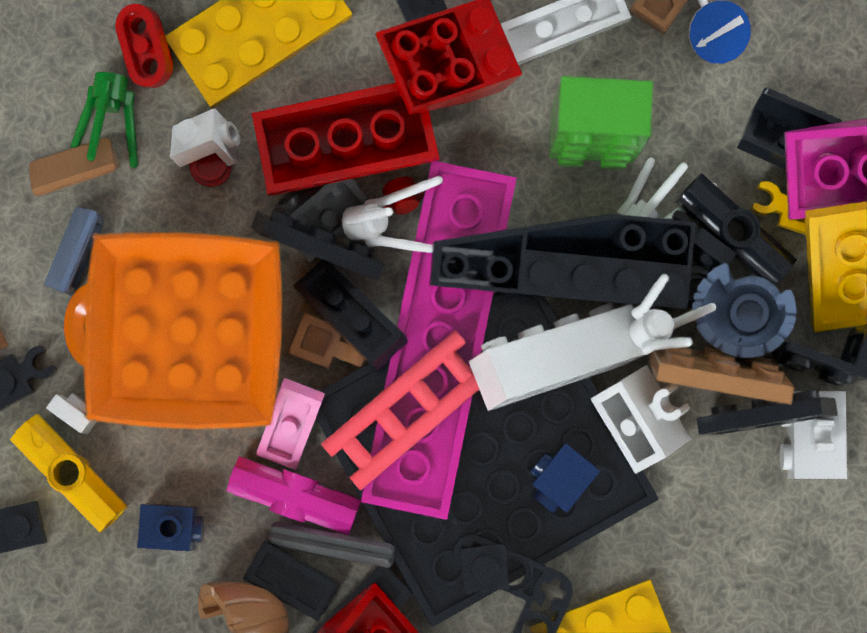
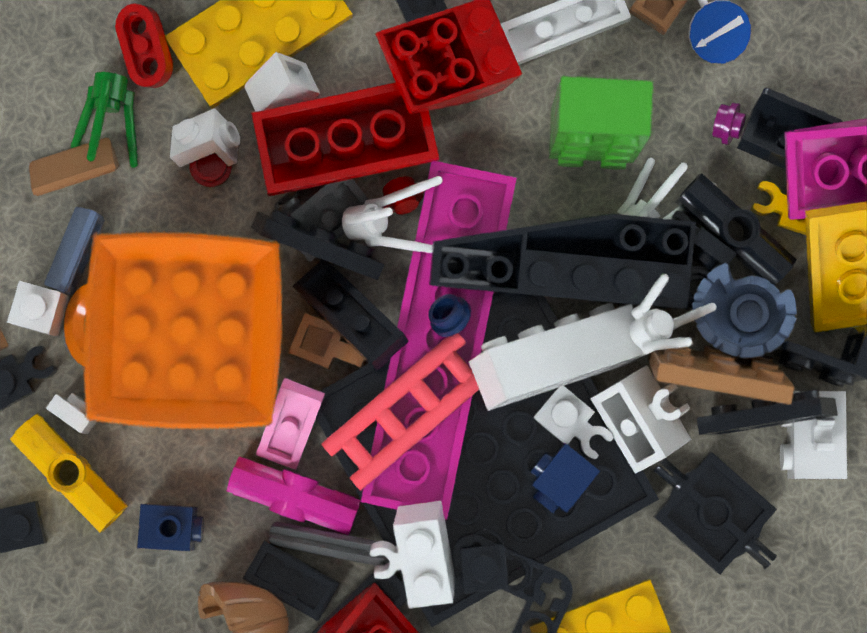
(38, 308): none -> white brick
(281, 83): none -> white panel
(421, 554): none -> white brick
(449, 315): none -> dark blue plate
(567, 418): none -> white plate
(715, 513): none -> black plate
(728, 123): none -> magenta plate

